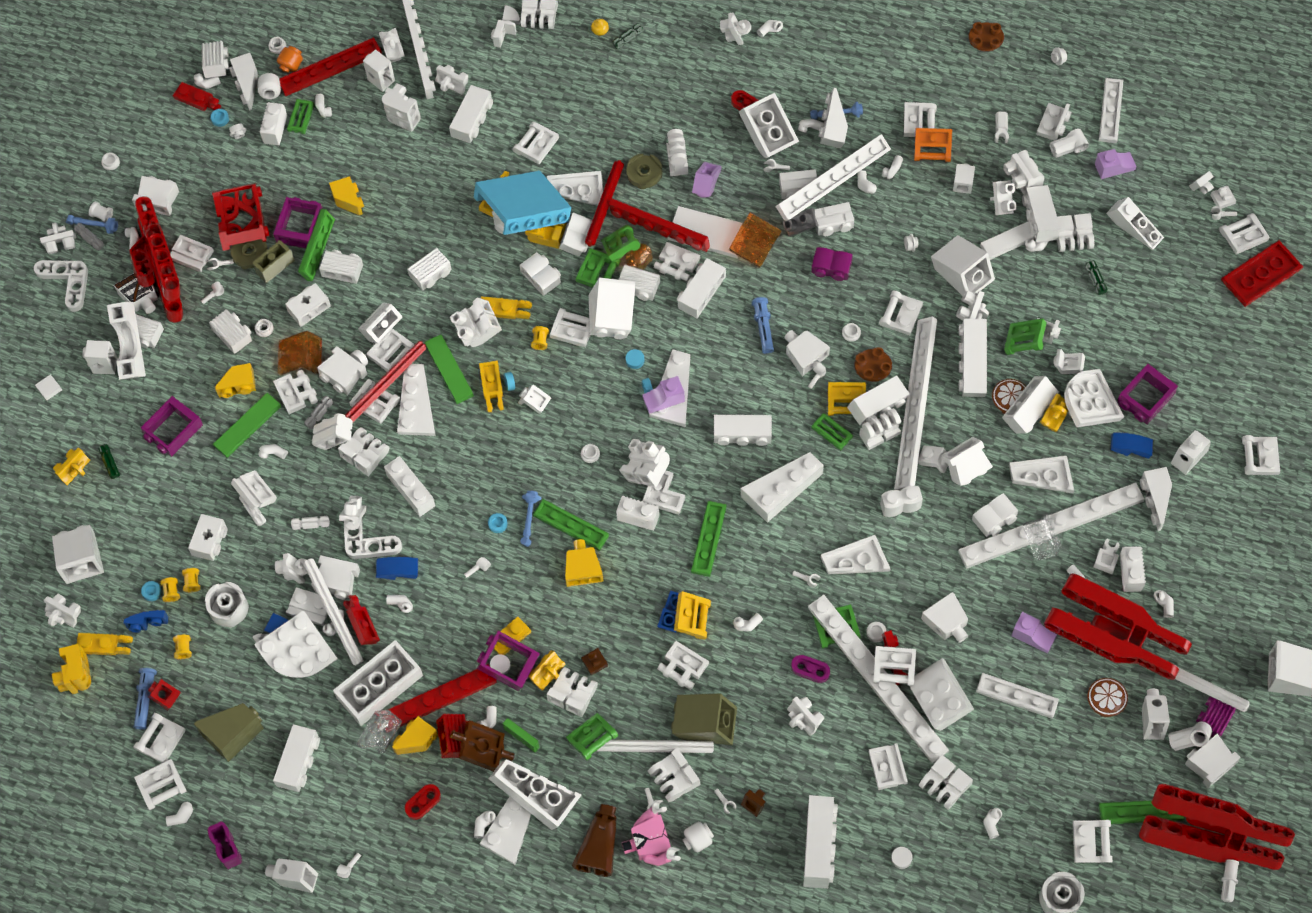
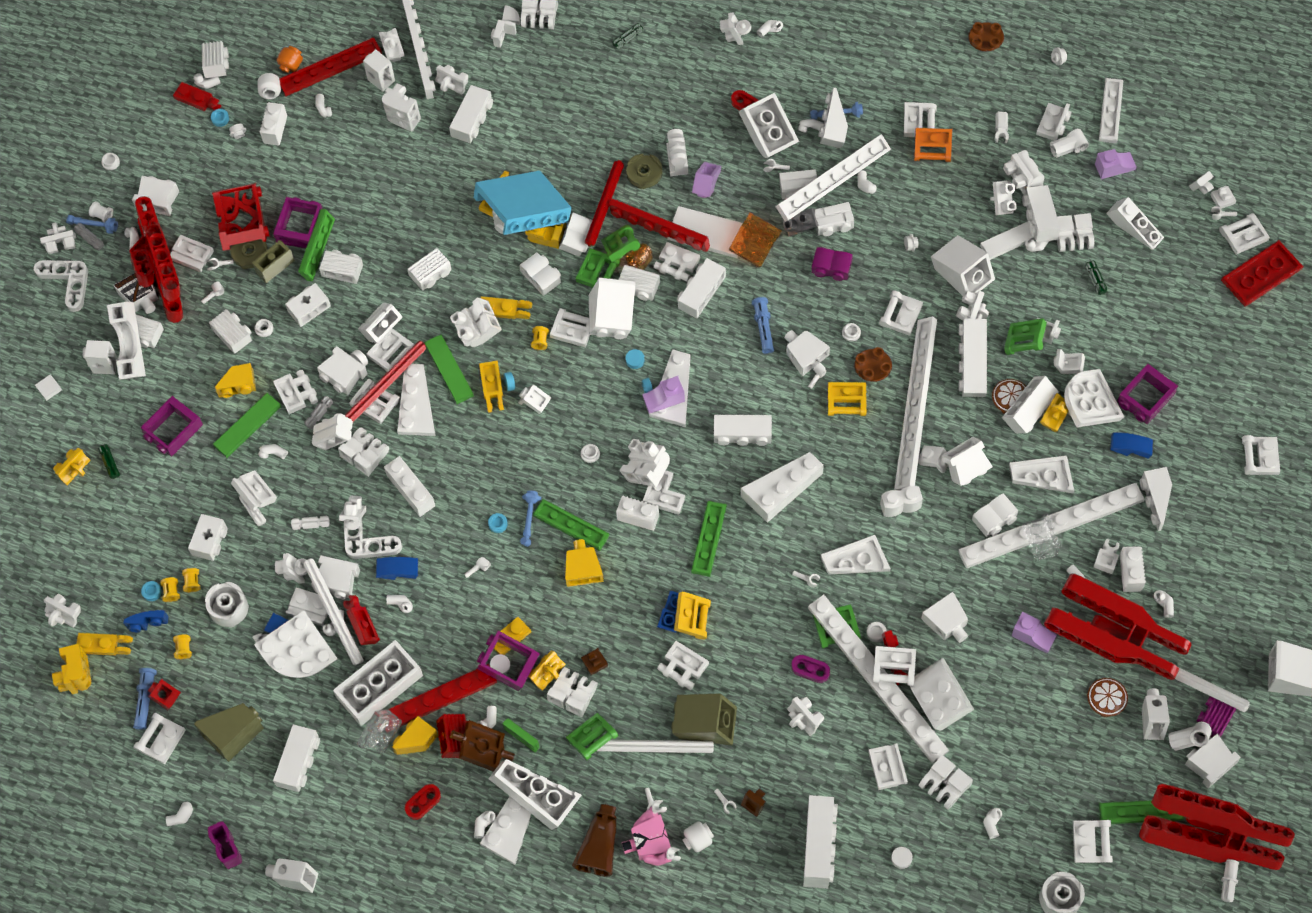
(77, 554): white slope -> none
(158, 778): white plate -> none
(247, 77): white slope -> none
(276, 41): white plate -> none
(297, 128): bright green tile -> none
(298, 352): clear orange bracket -> none
(344, 871): white hand -> none
(345, 195): yellow slope -> none
(539, 146): white plate -> none
(579, 187): white wing -> none
(600, 27): yellow plate -> none
(683, 774): white legs -> none
(747, 625): white arm -> none
(816, 428): bright green tile -> none
(878, 400): white brick -> none
(886, 426): white legs -> none
(896, 164): white arm -> none
(963, 178): white brick -> none
(1017, 695): white tile -> none
(1194, 449): white torso -> none

